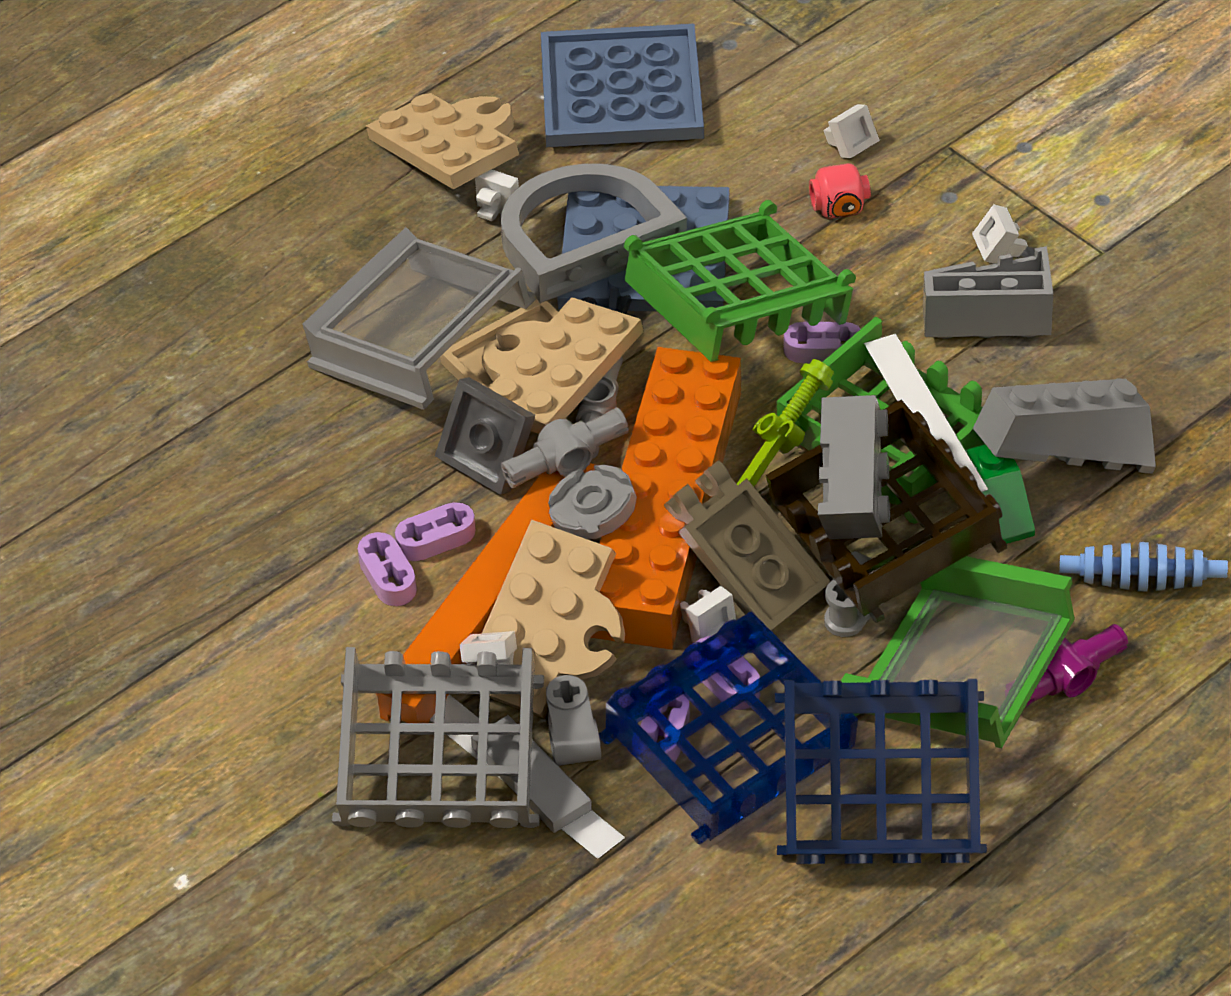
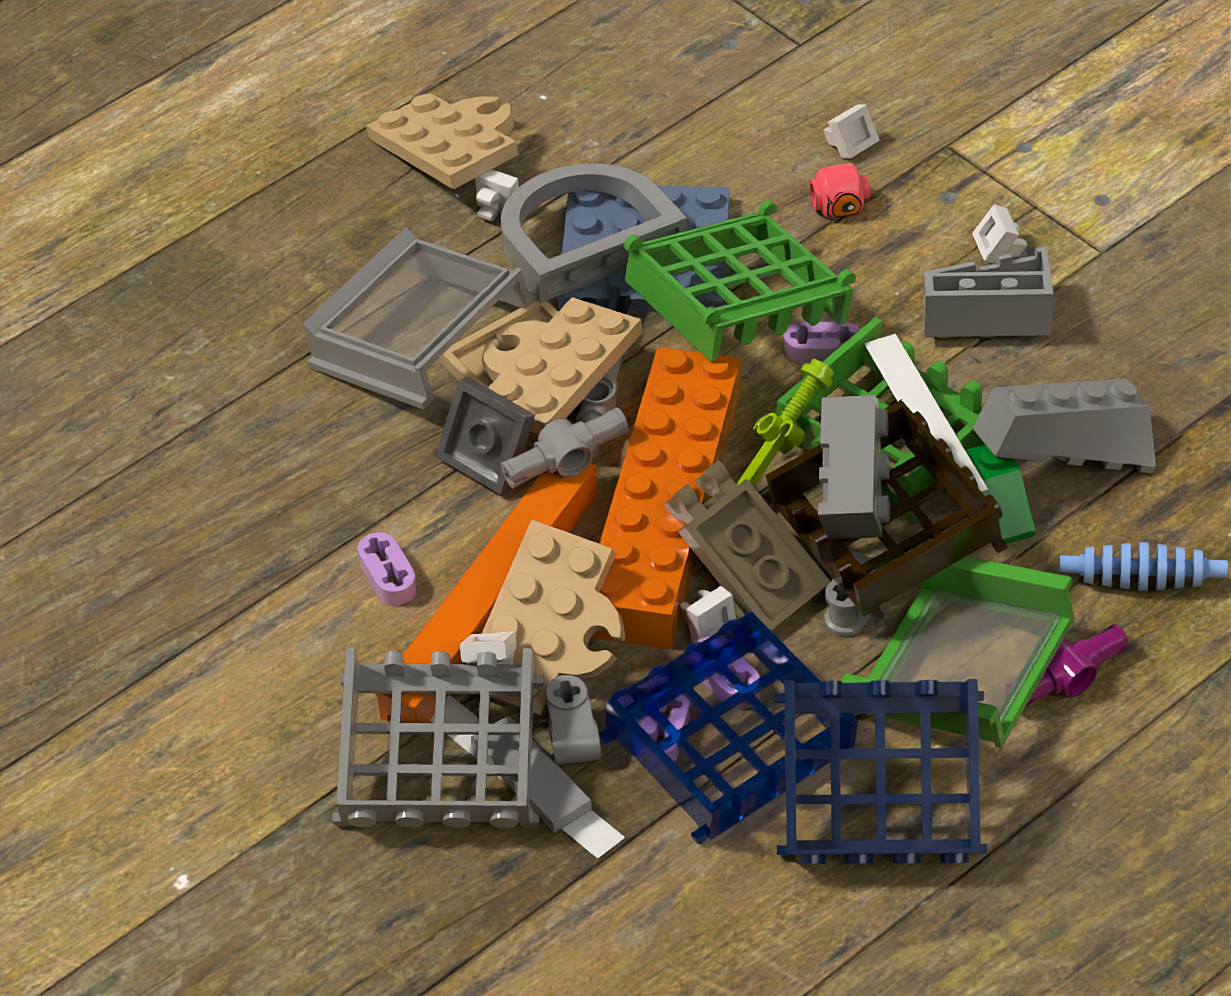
(435, 531): lavender beam -> none
(592, 502): light grey tile -> none
(621, 85): sand blue plate -> none

